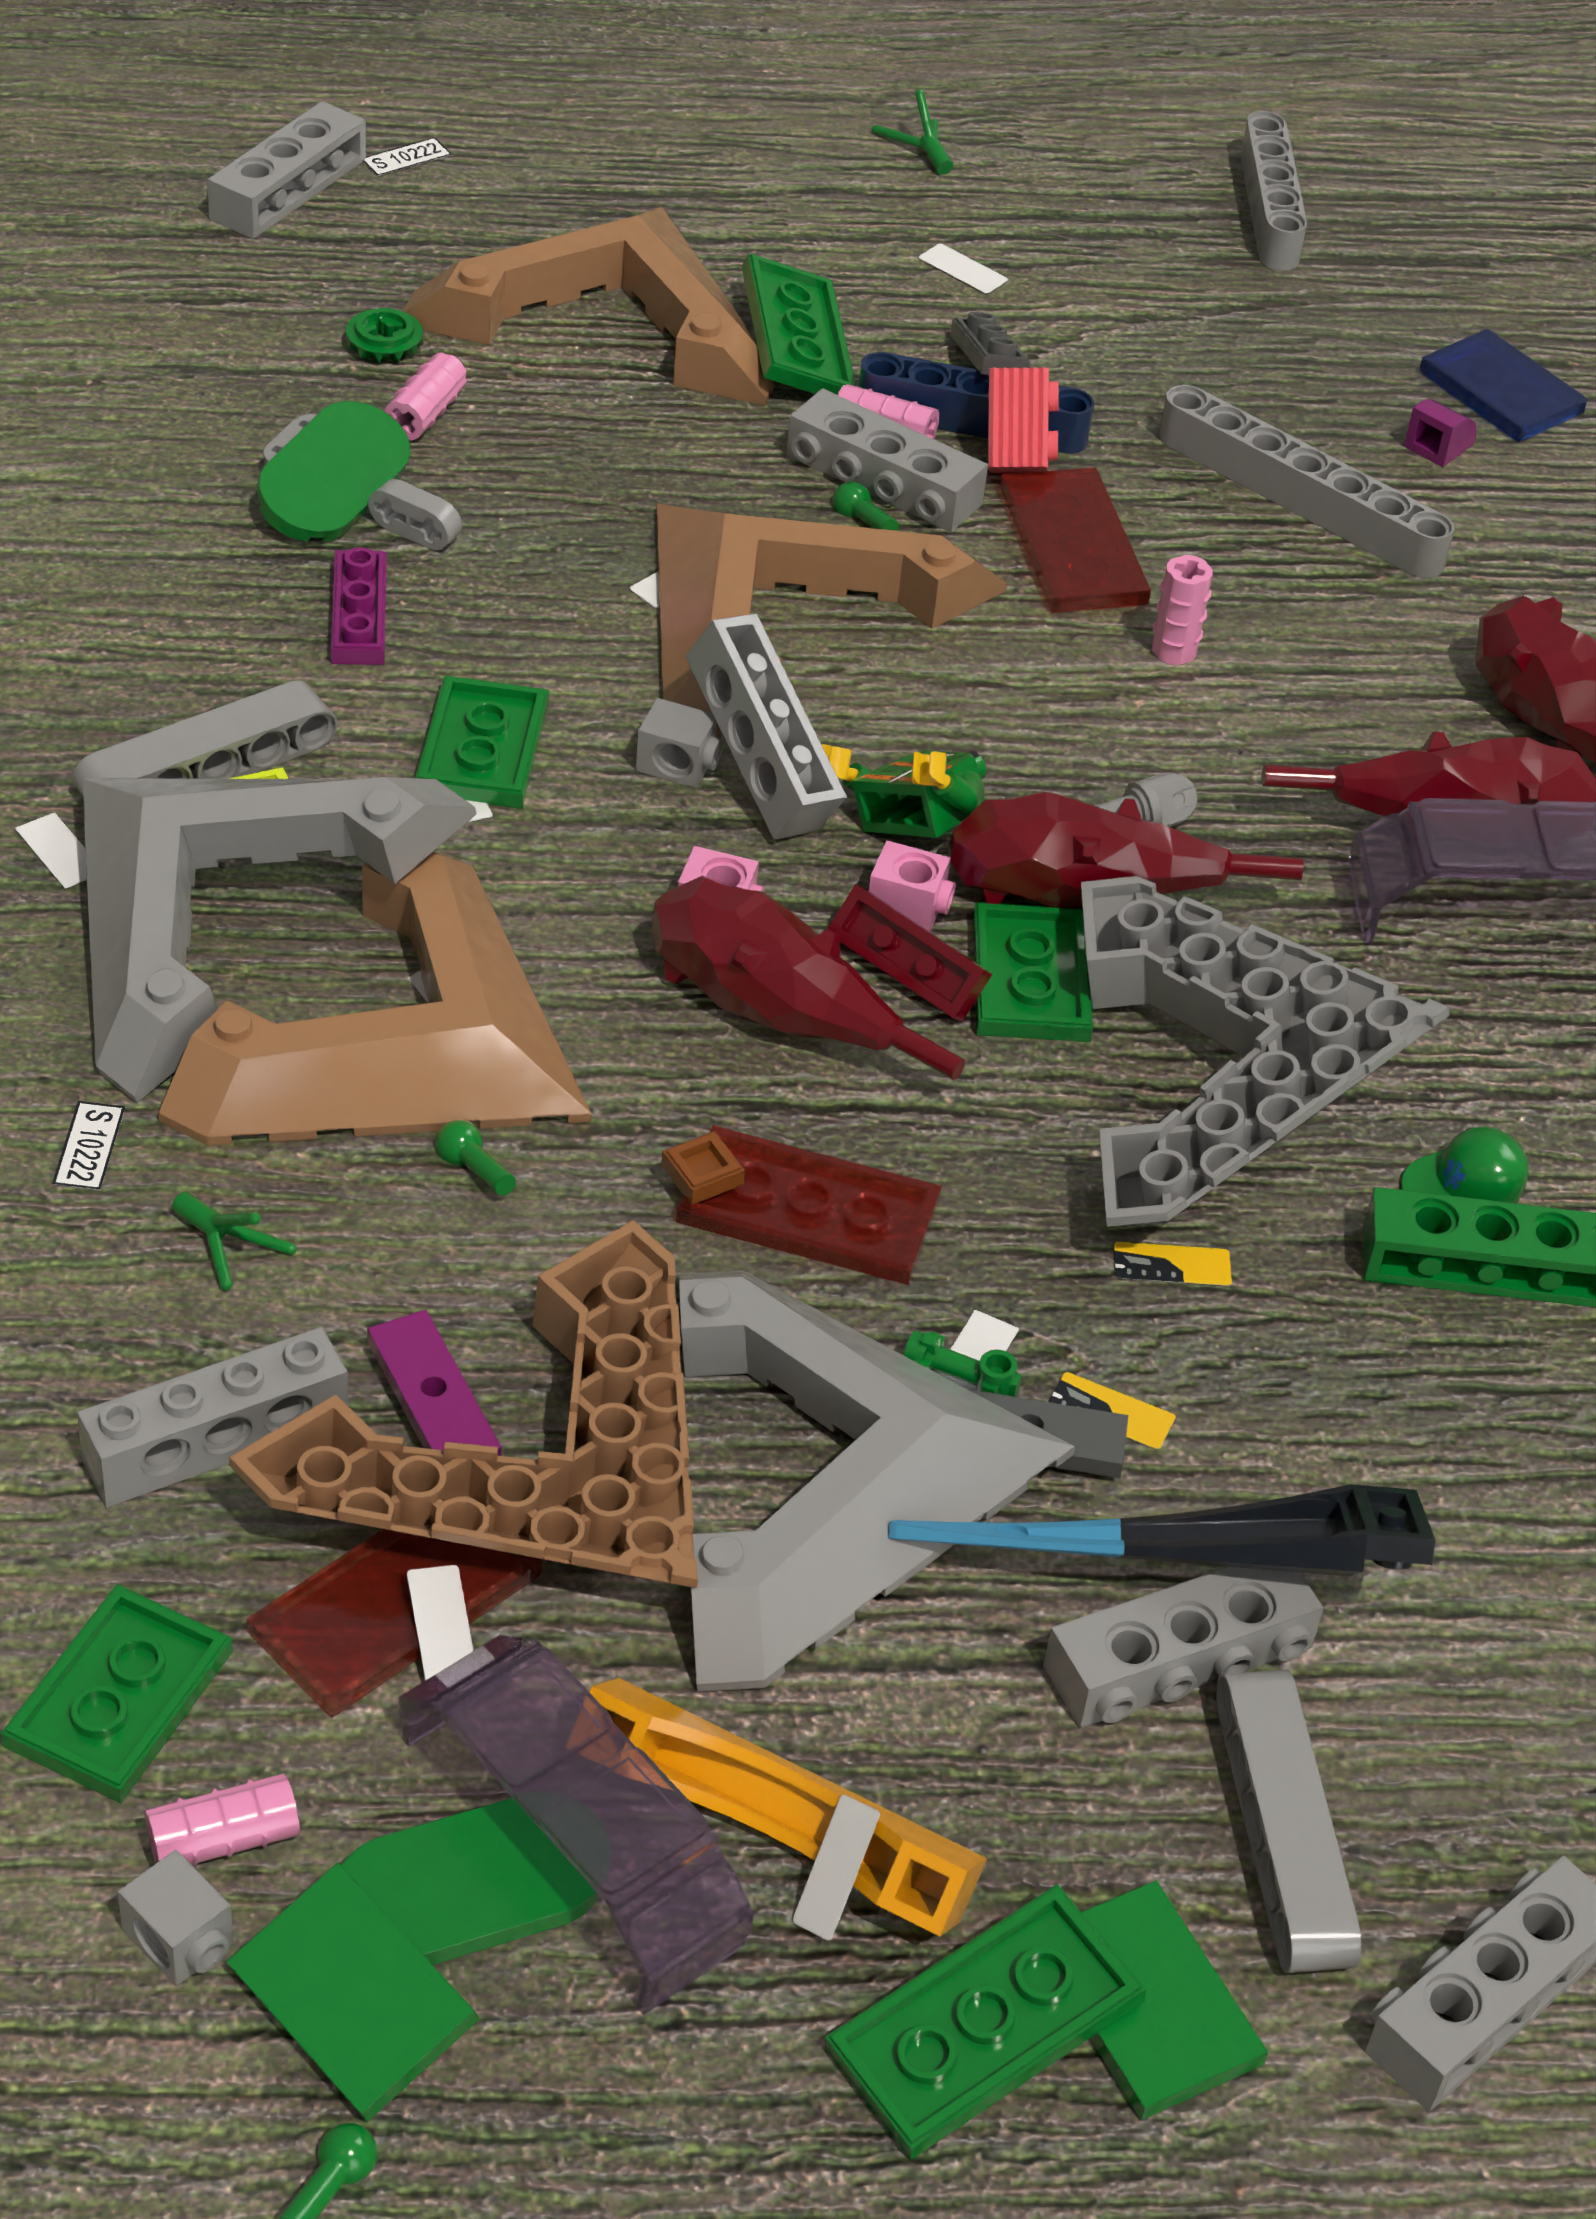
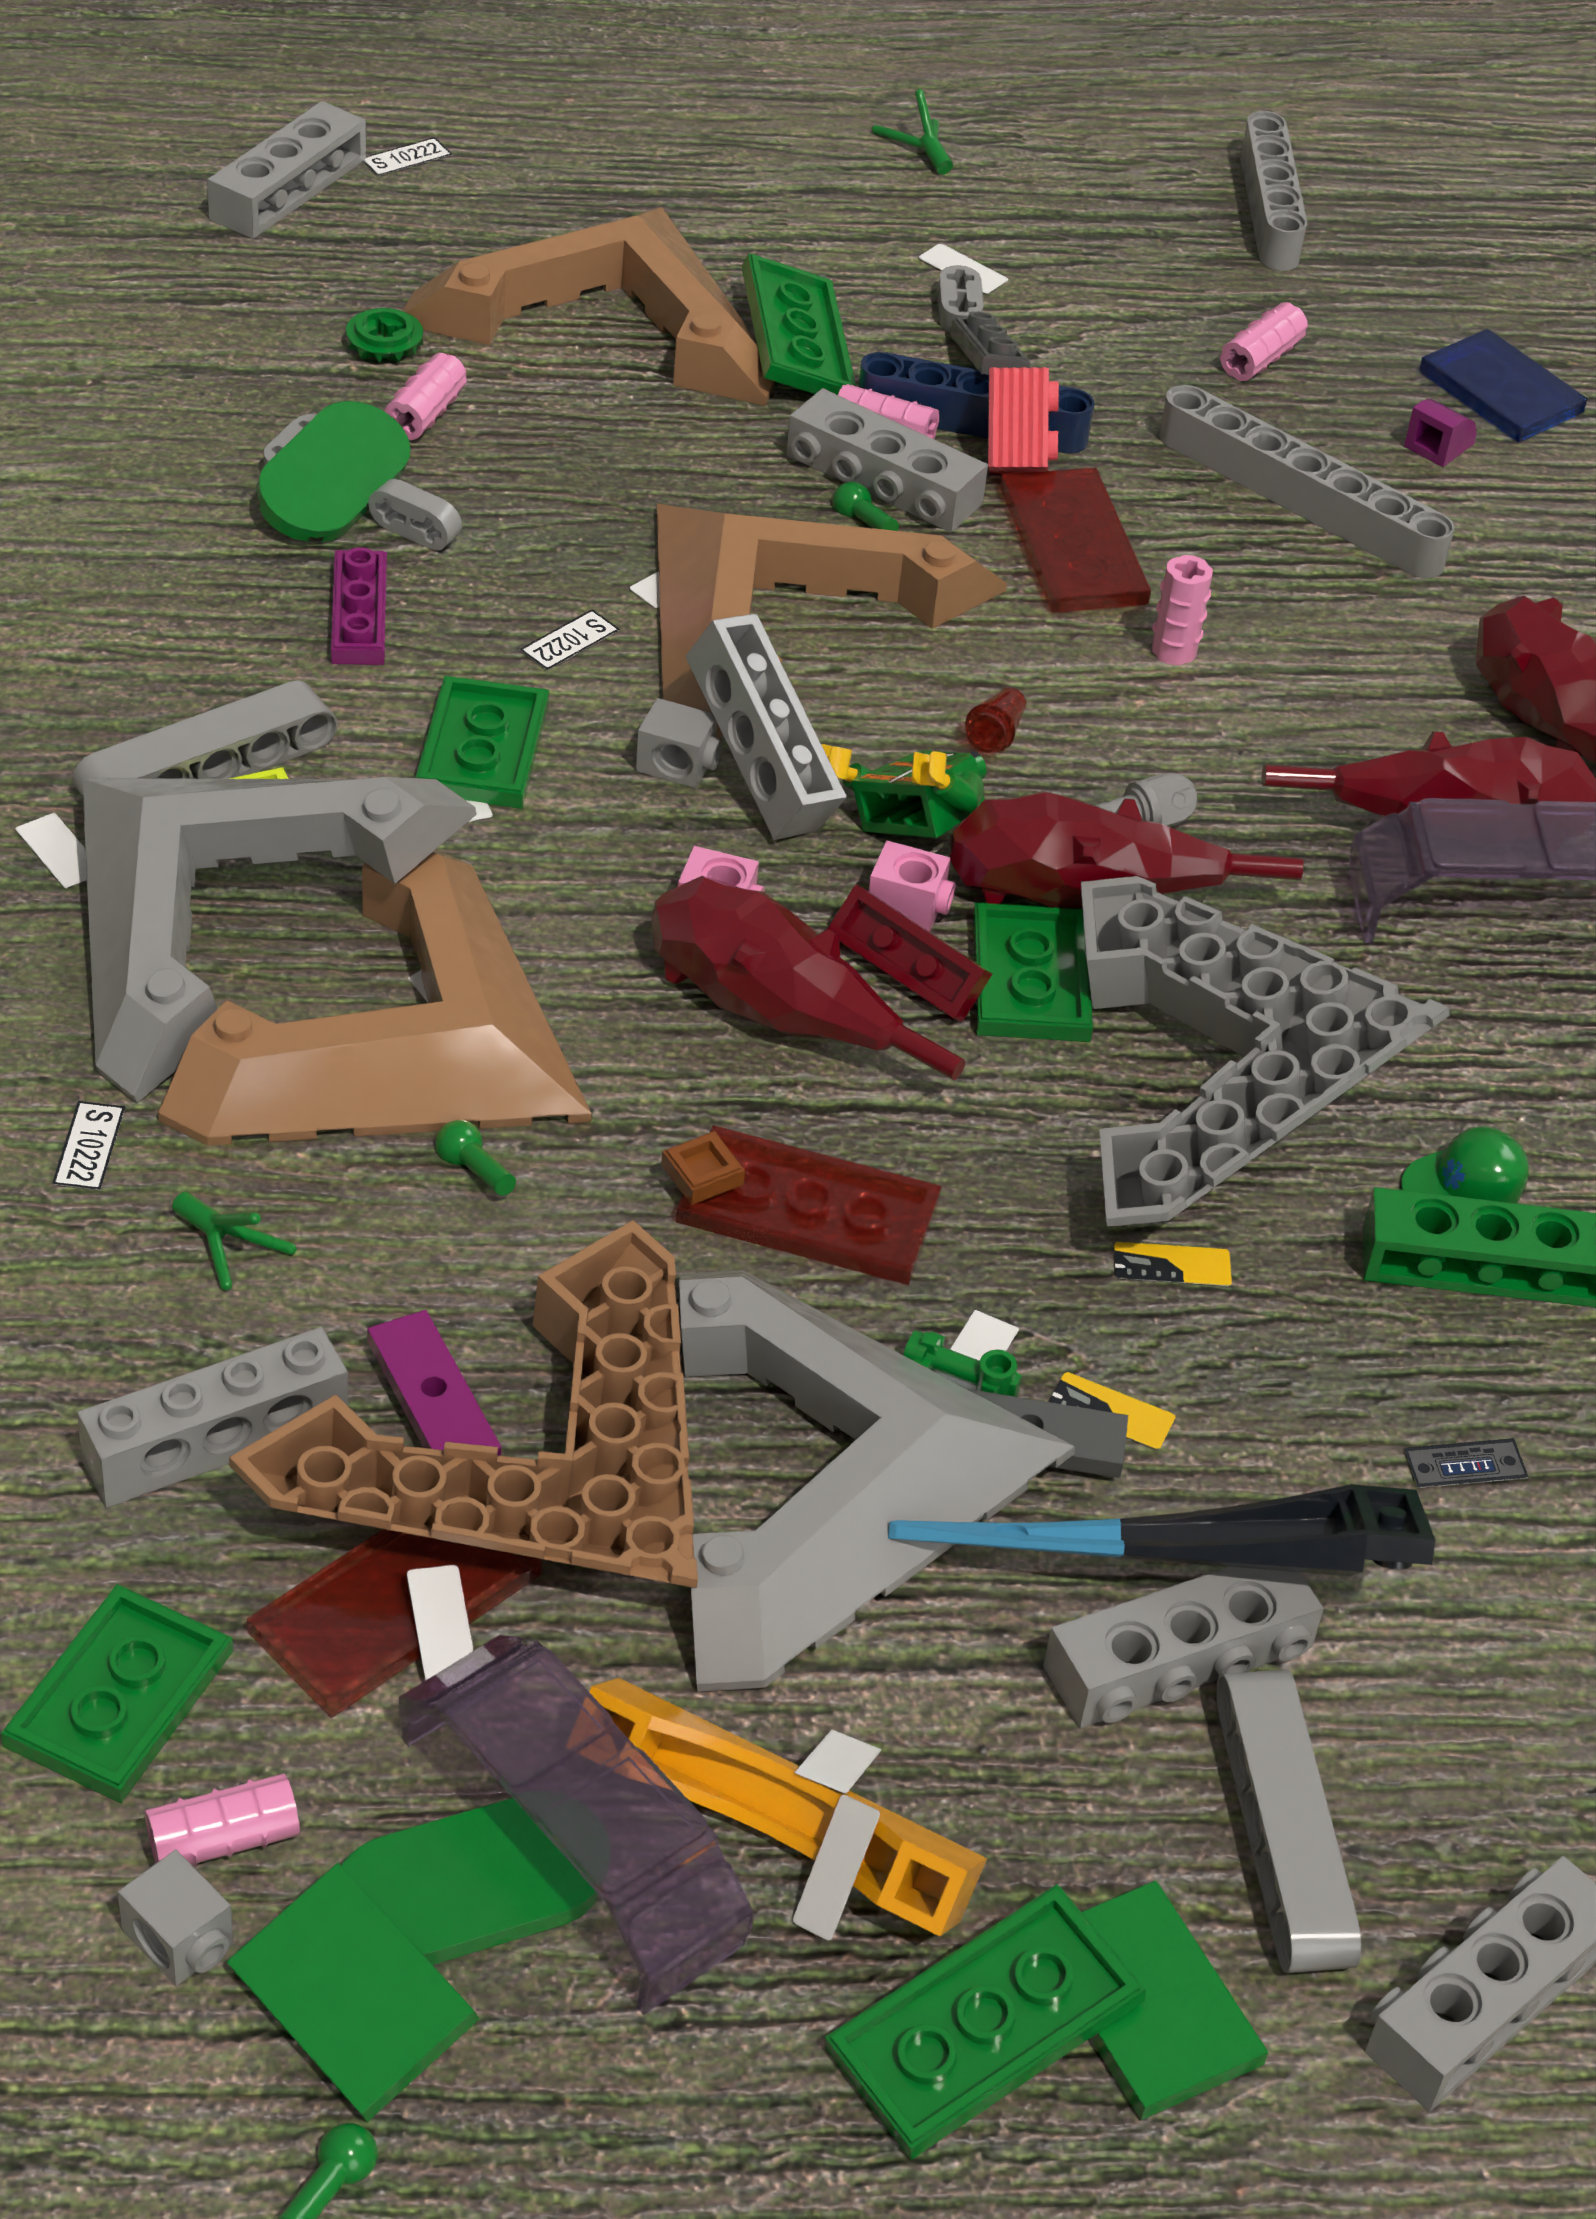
(569, 639): none -> white sticker
(838, 1761): none -> white sticker
(958, 291): none -> light grey beam
(995, 721): none -> clear red cone
(1263, 341): none -> bright pink axle
(1465, 1463): none -> sticker

